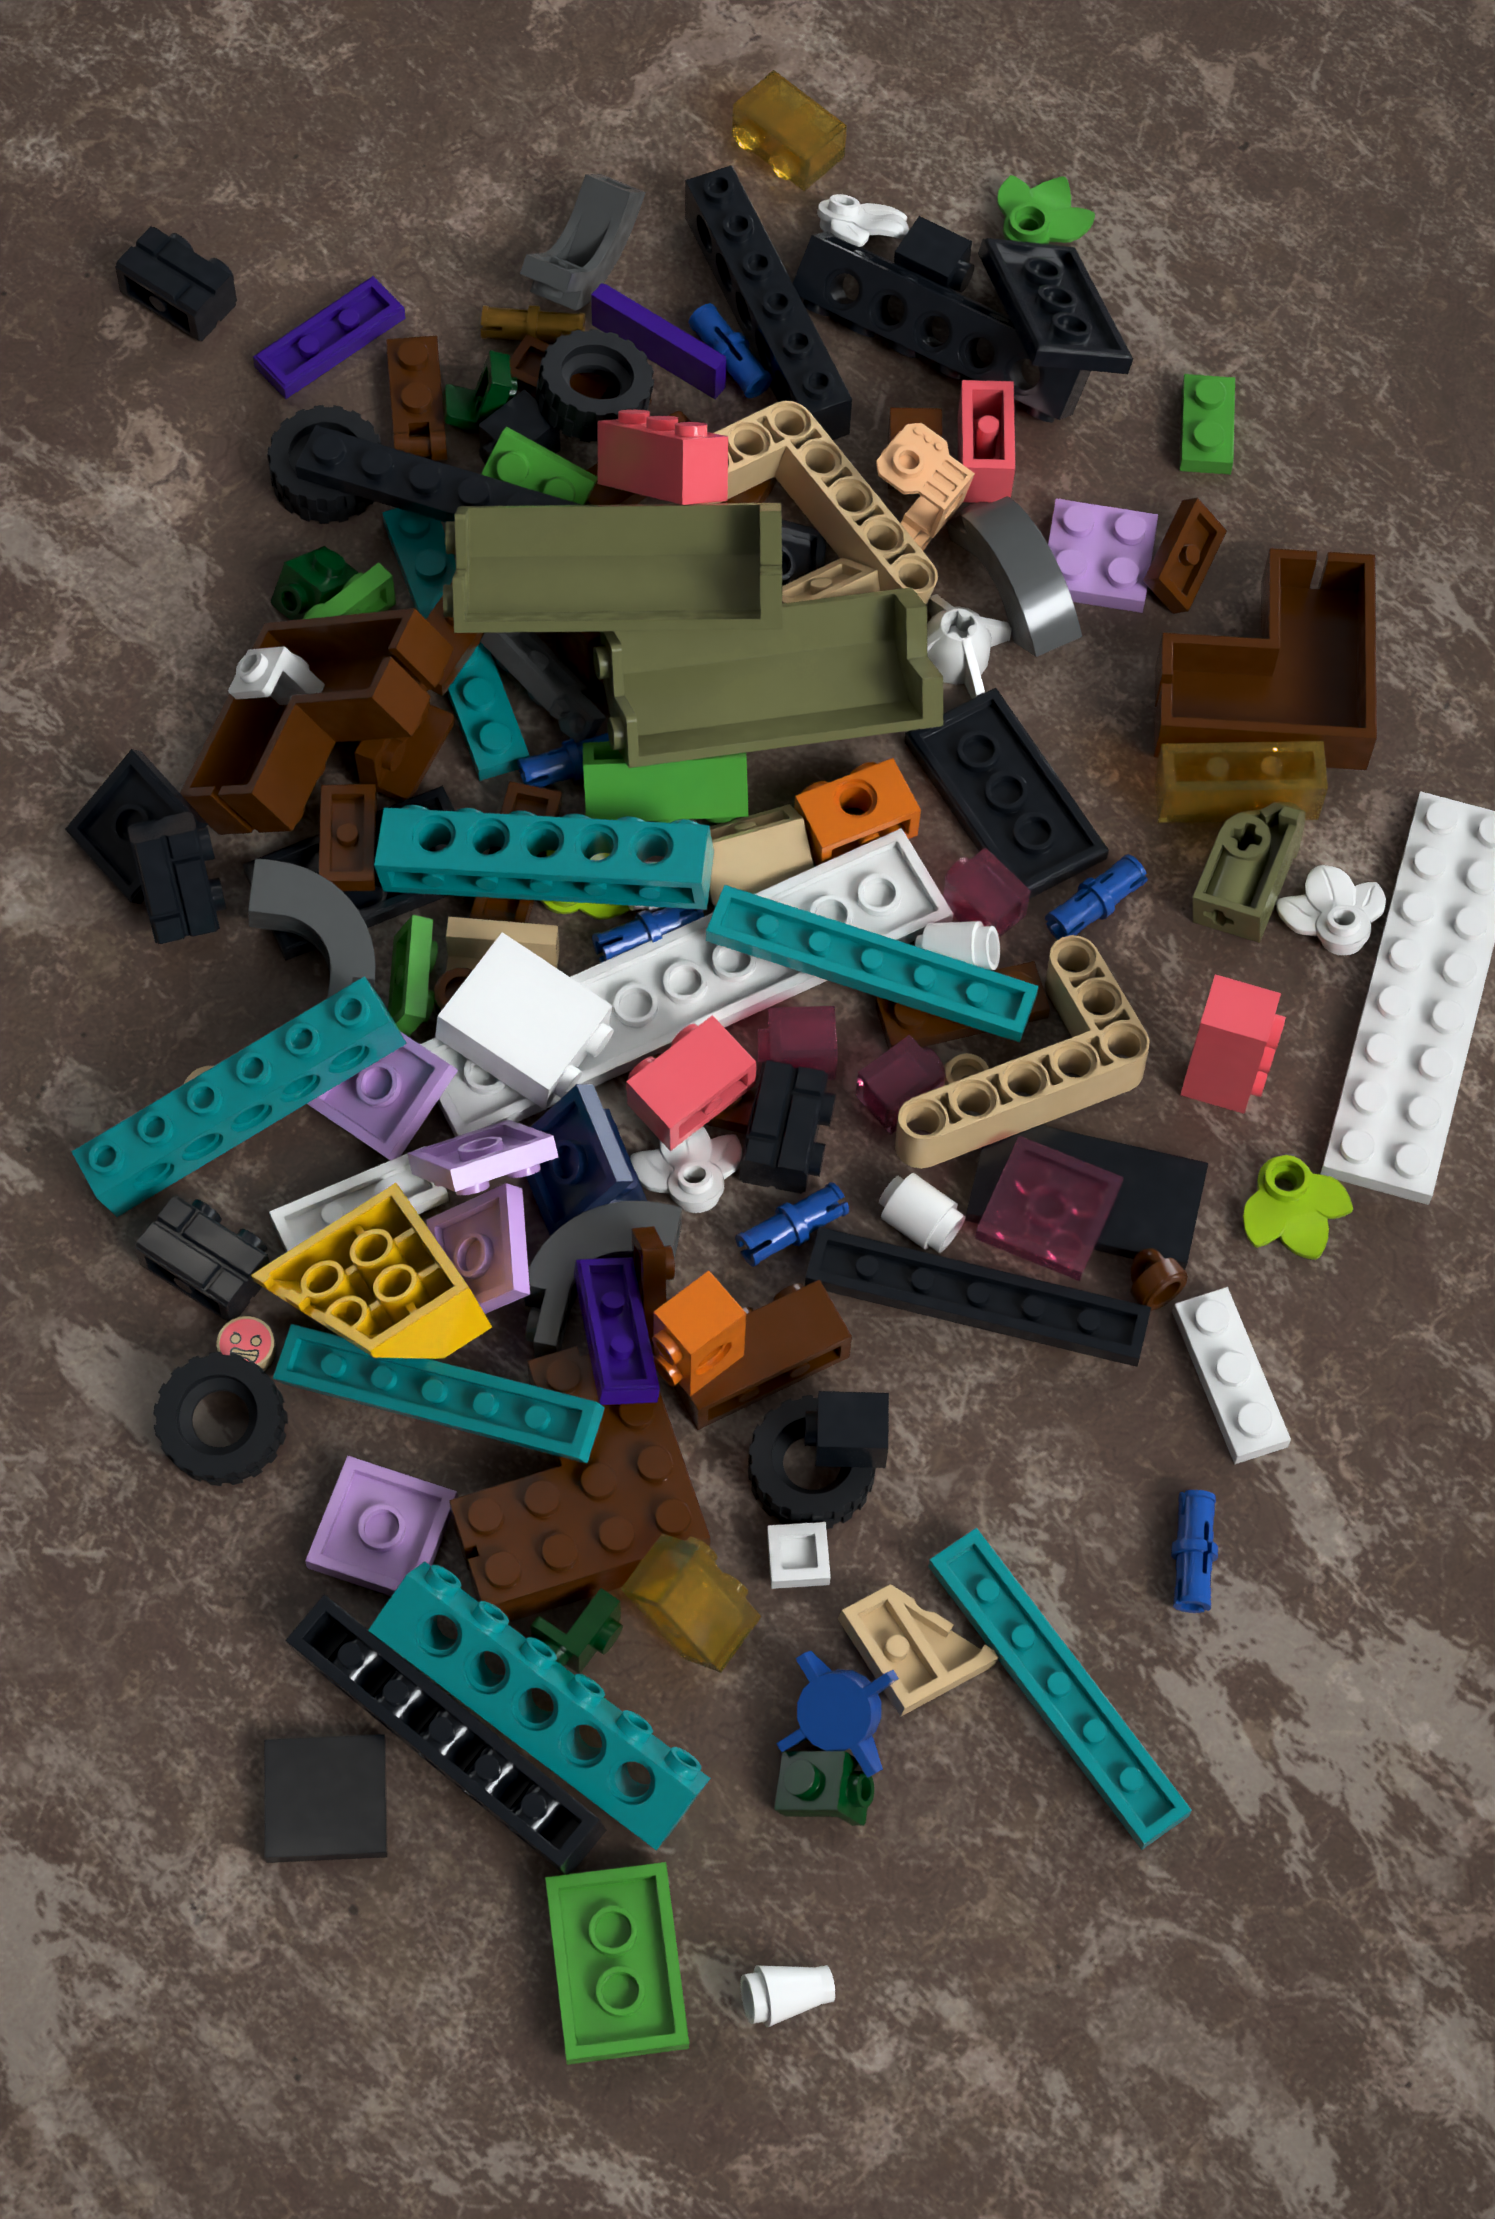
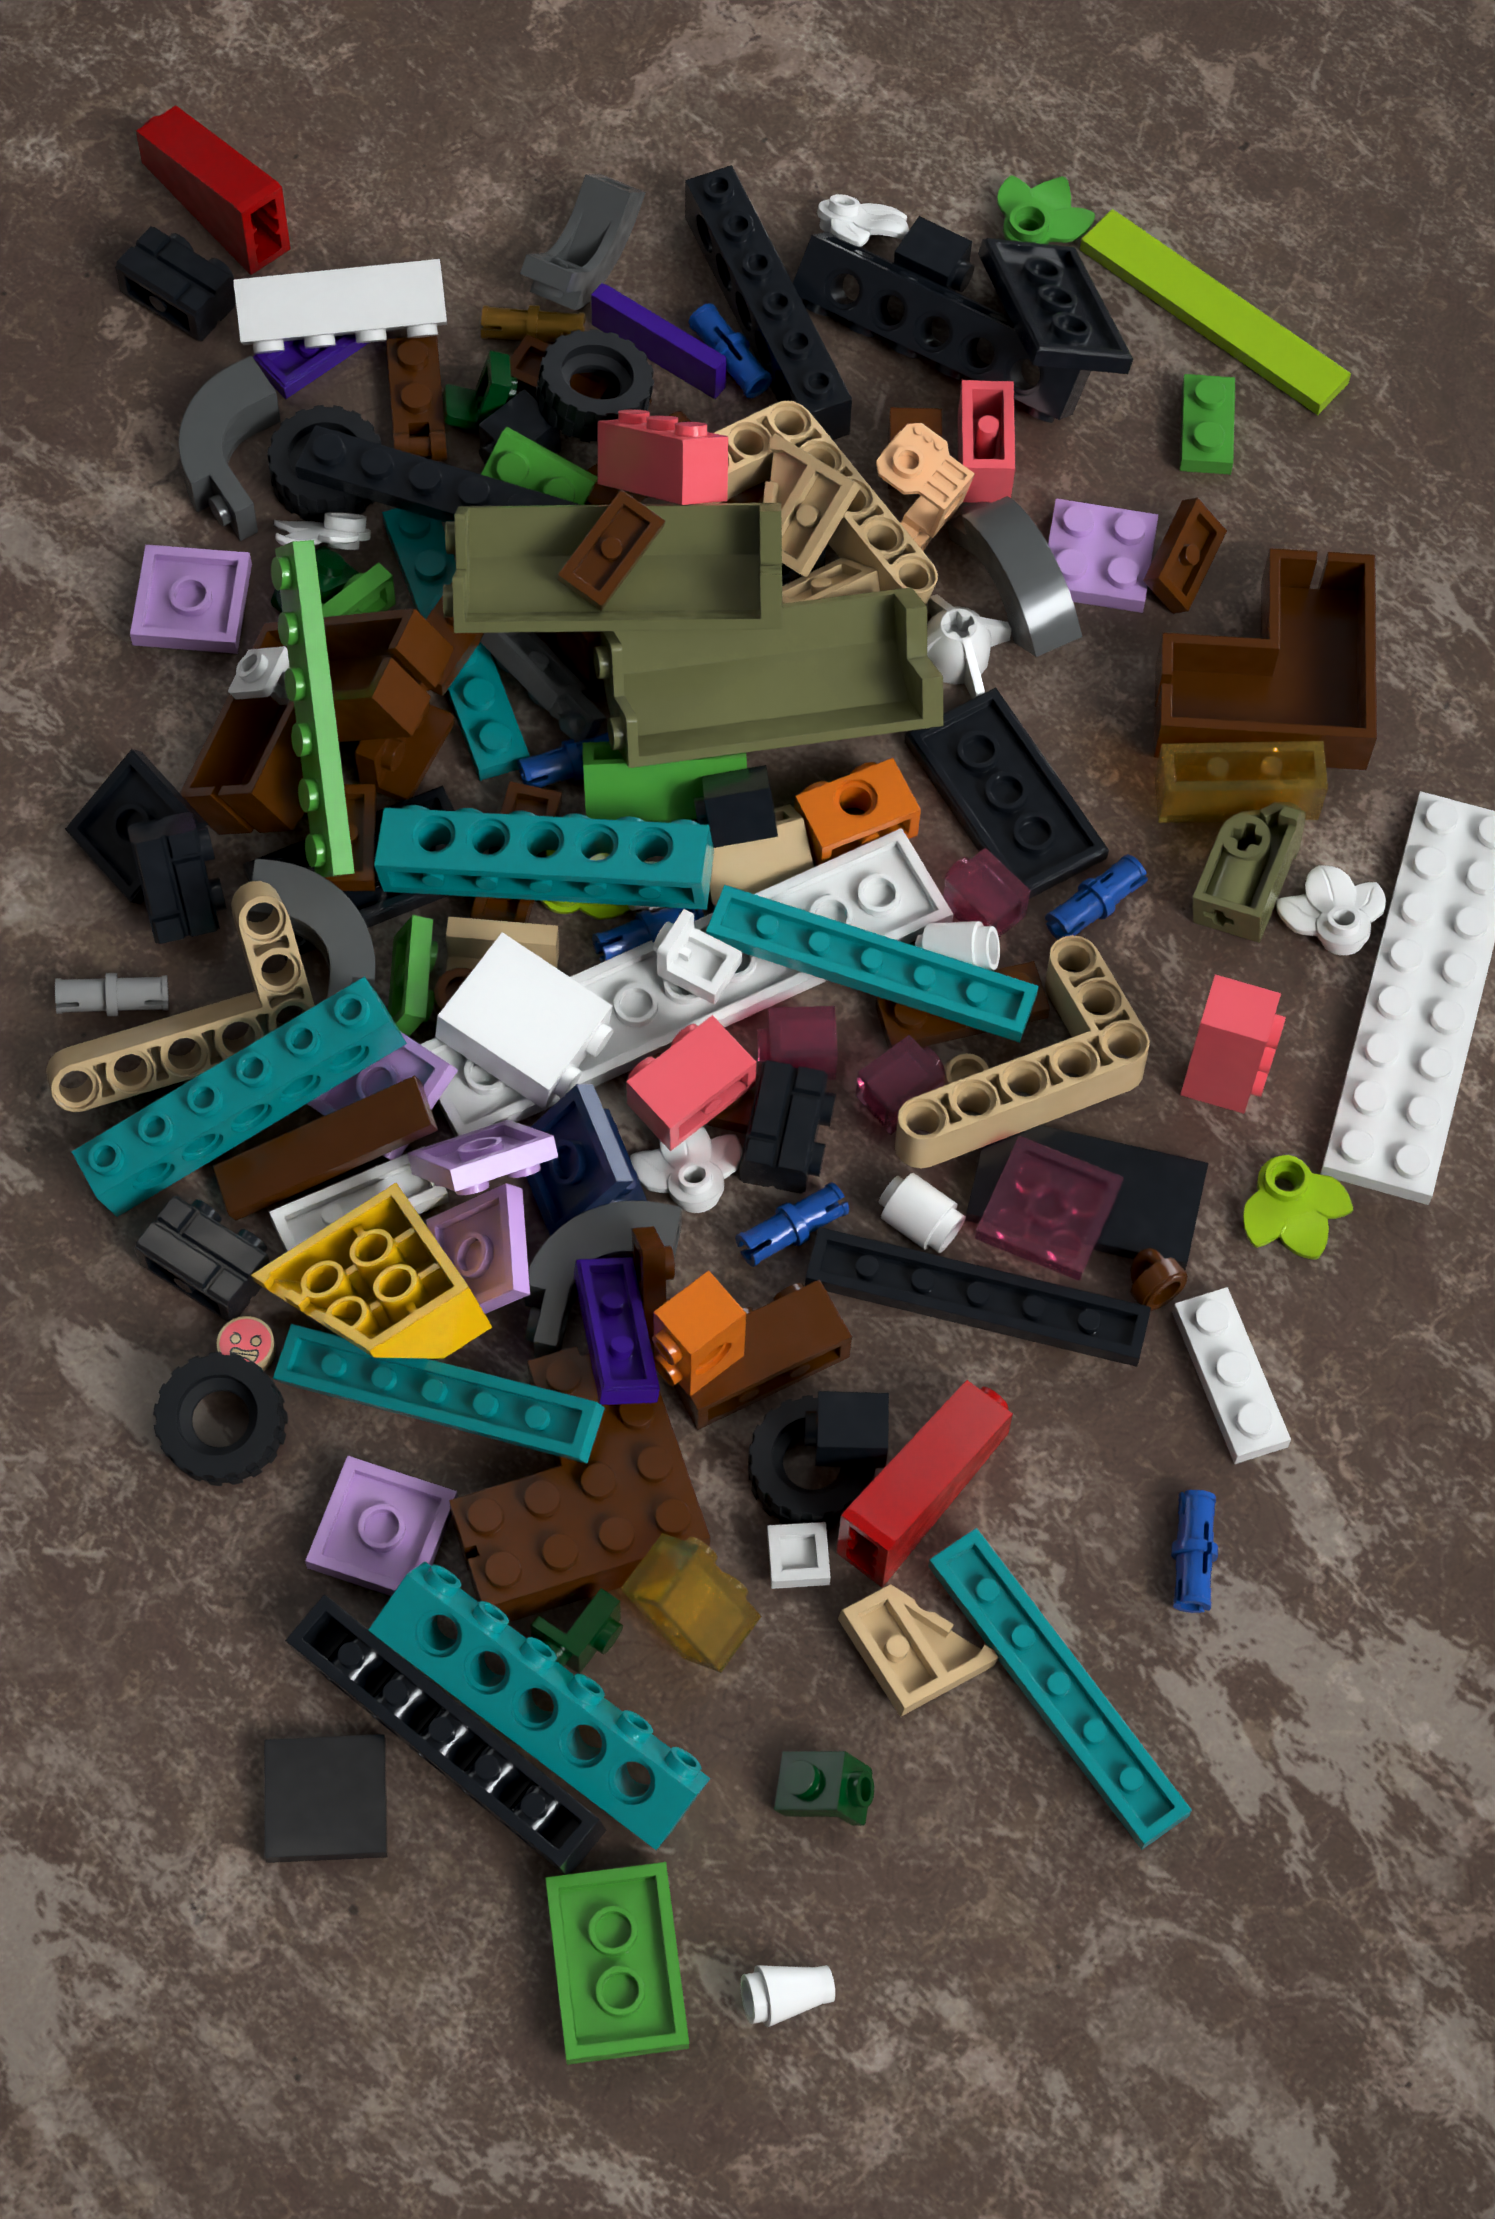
(111, 994): none -> light grey pin
(191, 599): none -> lavender plate
(202, 1024): none -> tan beam
(216, 422): none -> dark grey arch
(218, 187): none -> red slope
(315, 729): none -> bright green plate
(325, 1148): none -> reddish brown tile
(338, 530): none -> white plate
(340, 303): none -> white wedge
(611, 550): none -> reddish brown plate
(695, 958): none -> white bracket
(737, 806): none -> black brick
(788, 130): clear yellow brick -> none
(811, 502): none -> tan wing
(839, 1711): blue piece -> none
(922, 1482): none -> red slope
(1215, 311): none -> lime tile

